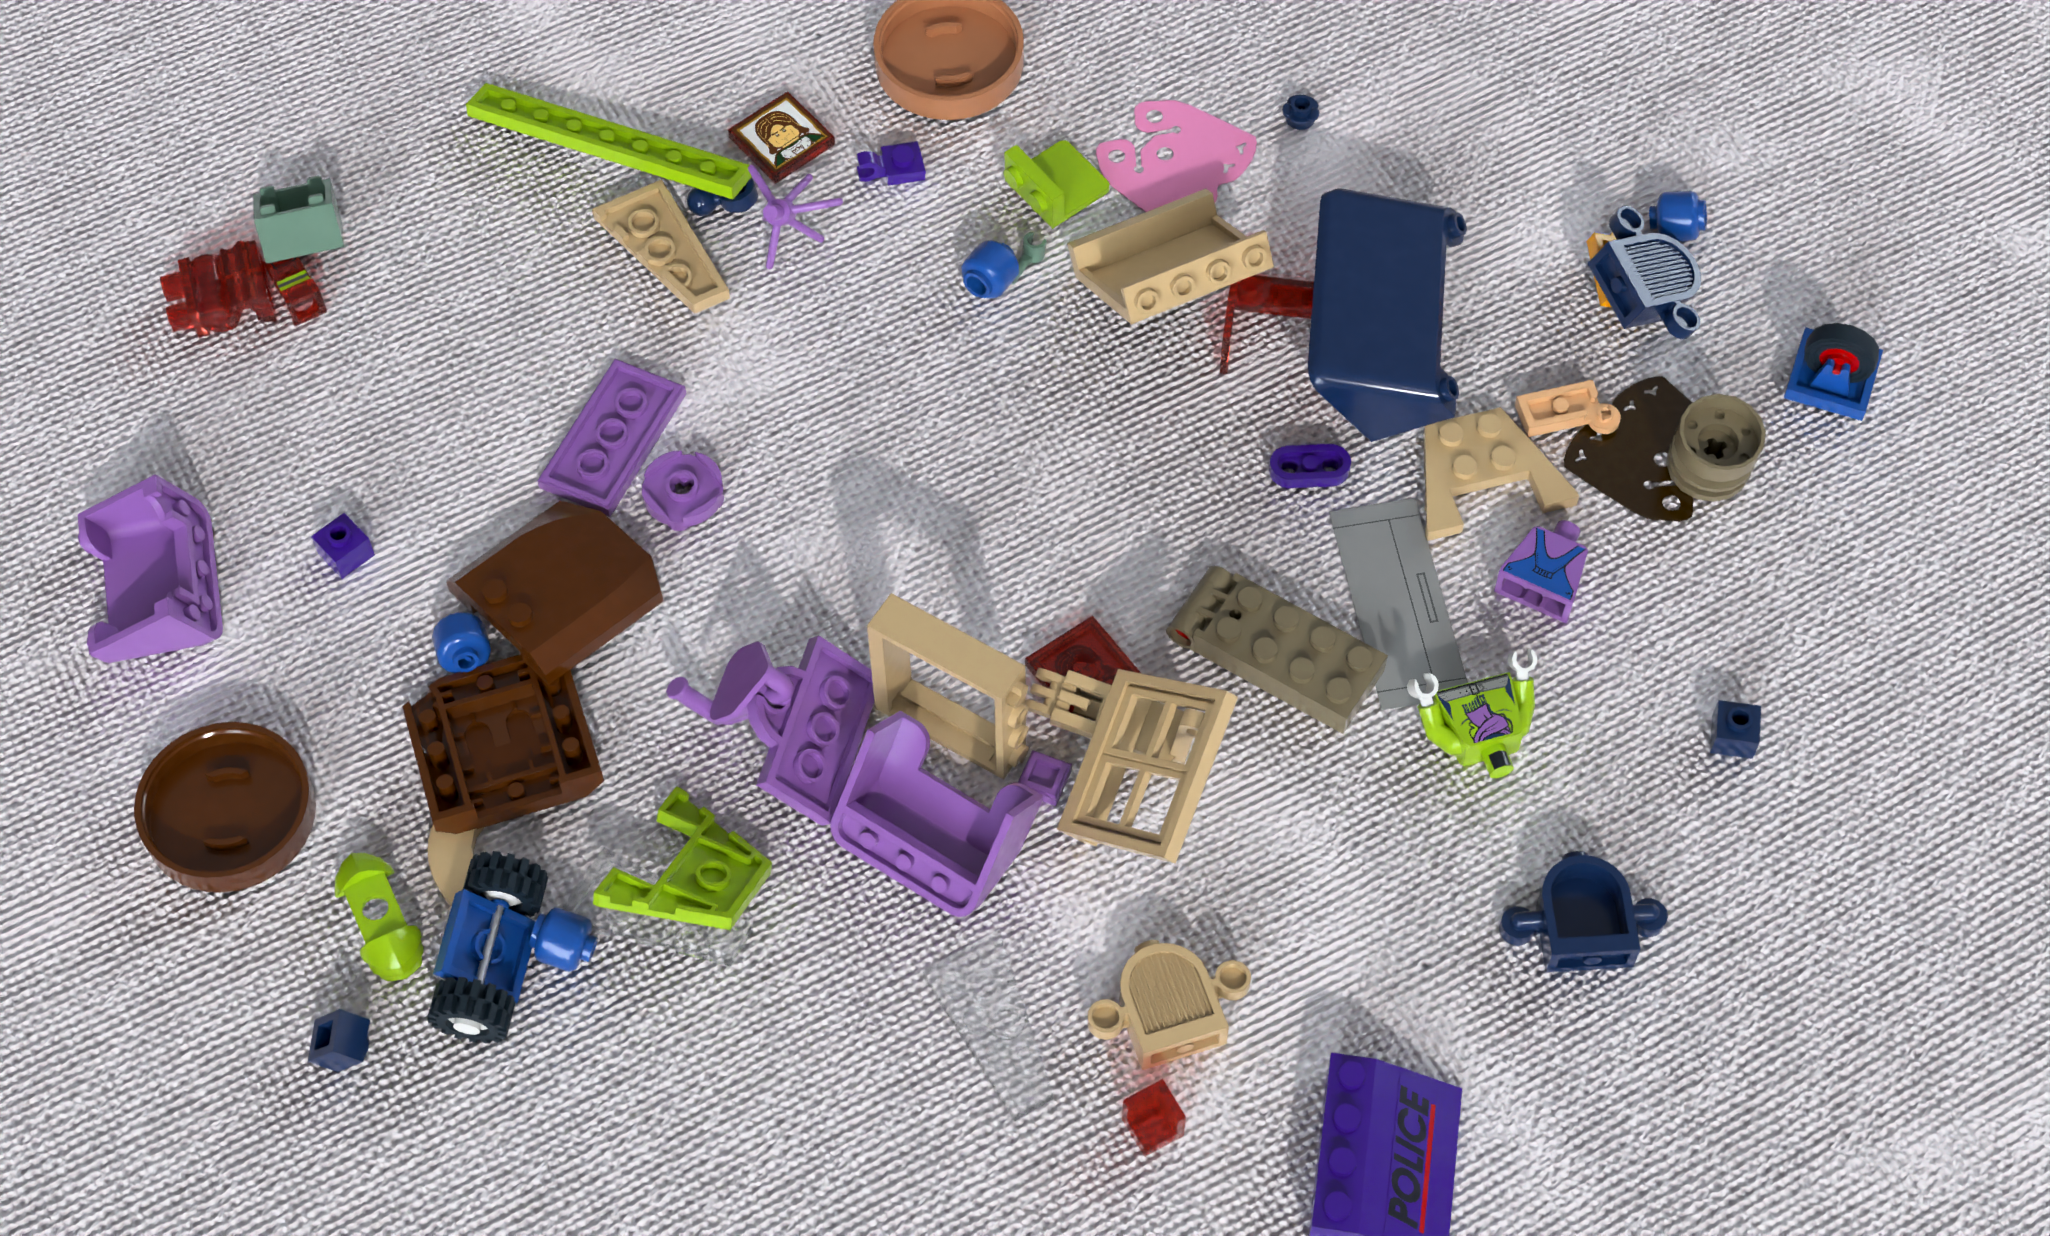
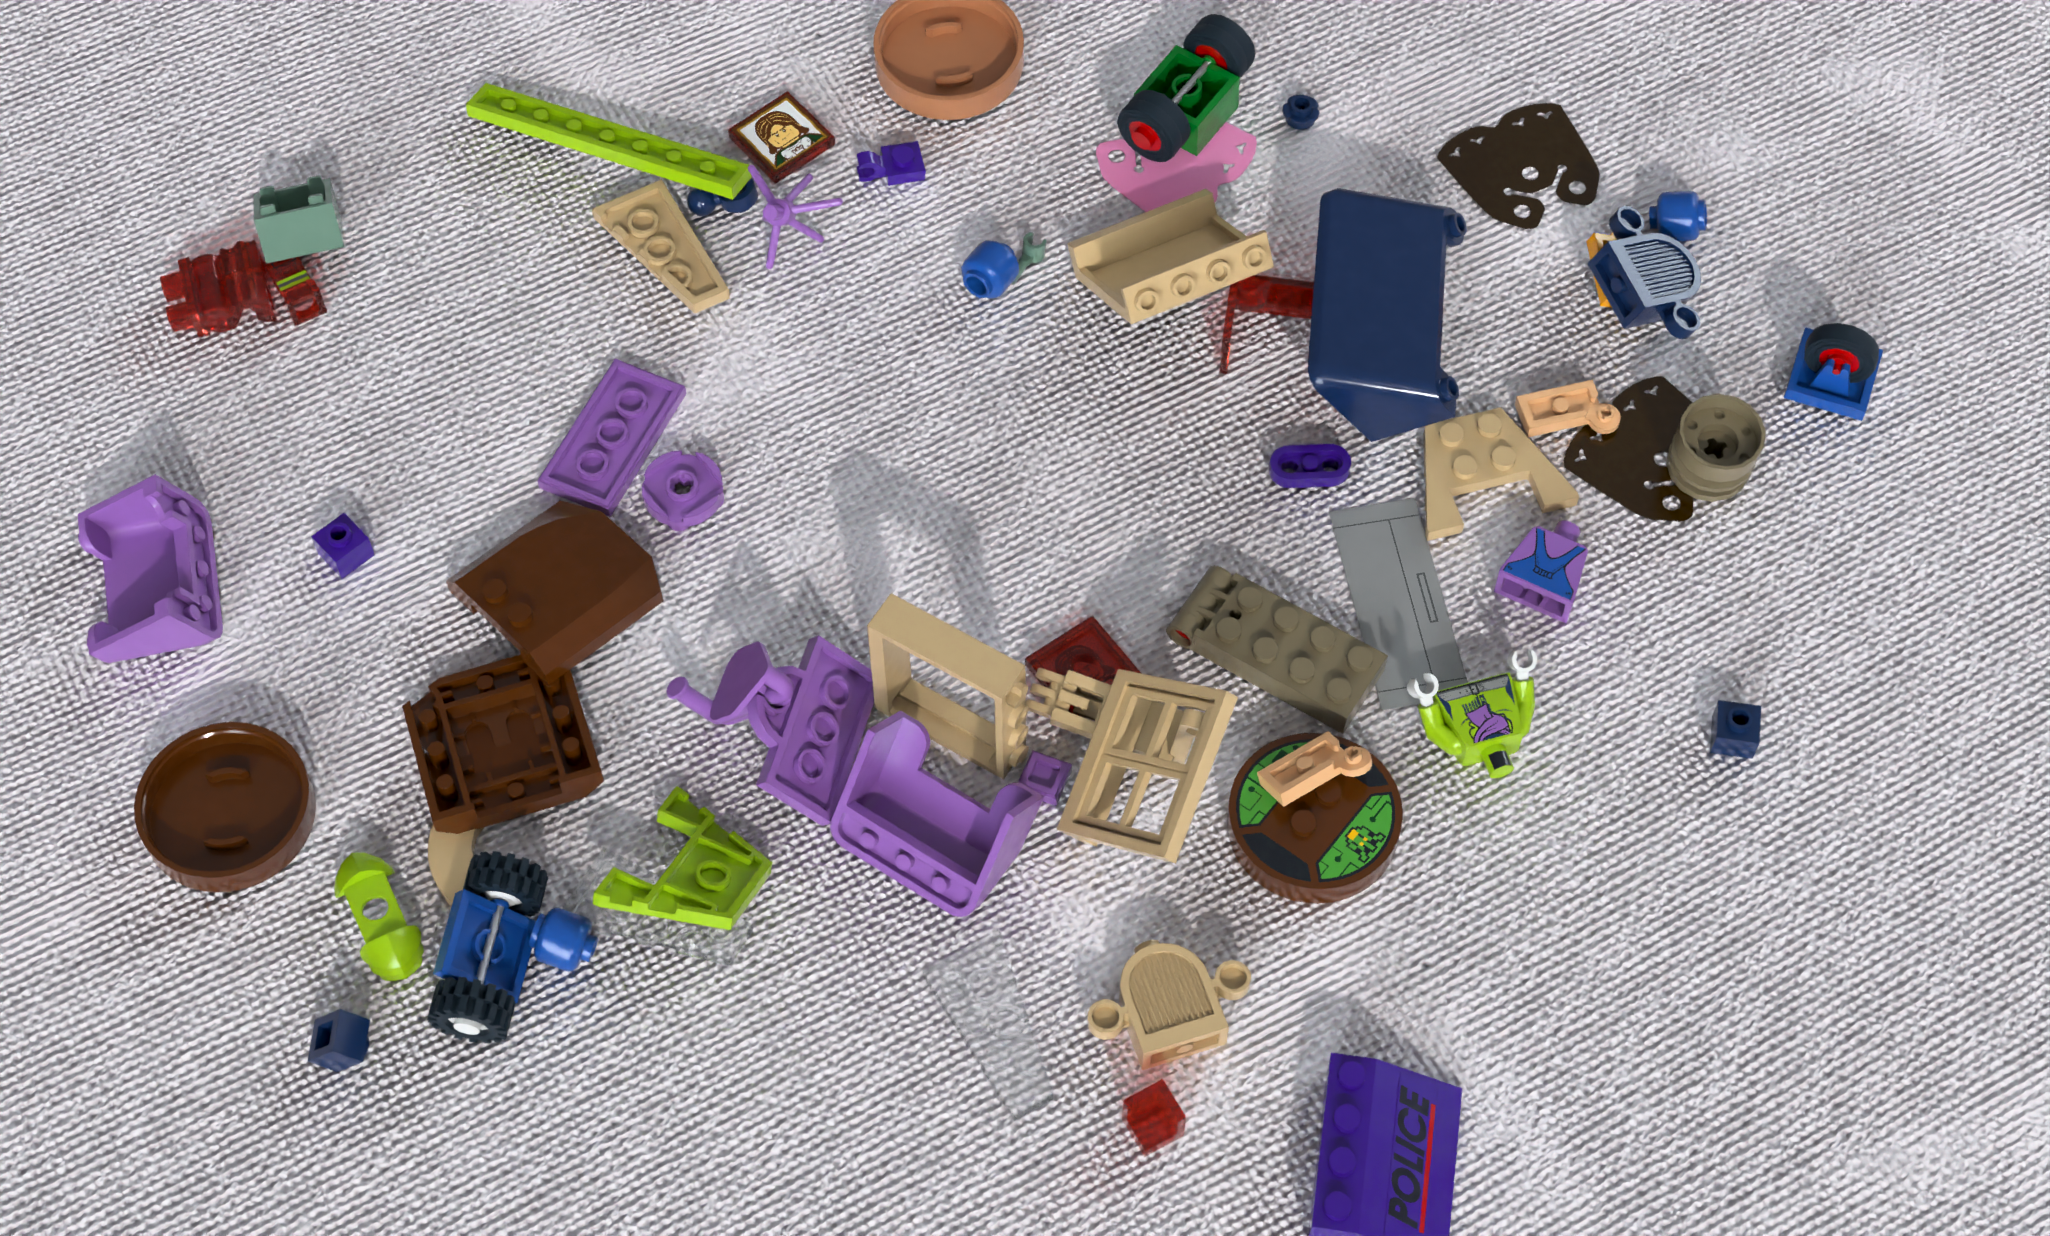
(461, 642): blue head -> none
(1054, 181): lime bracket -> none
(1189, 91): none -> brick
(1311, 767): none -> light nougat hinge
(1321, 843): none -> piece
(1508, 149): none -> dark brown piece
(1585, 917): dark blue piece -> none

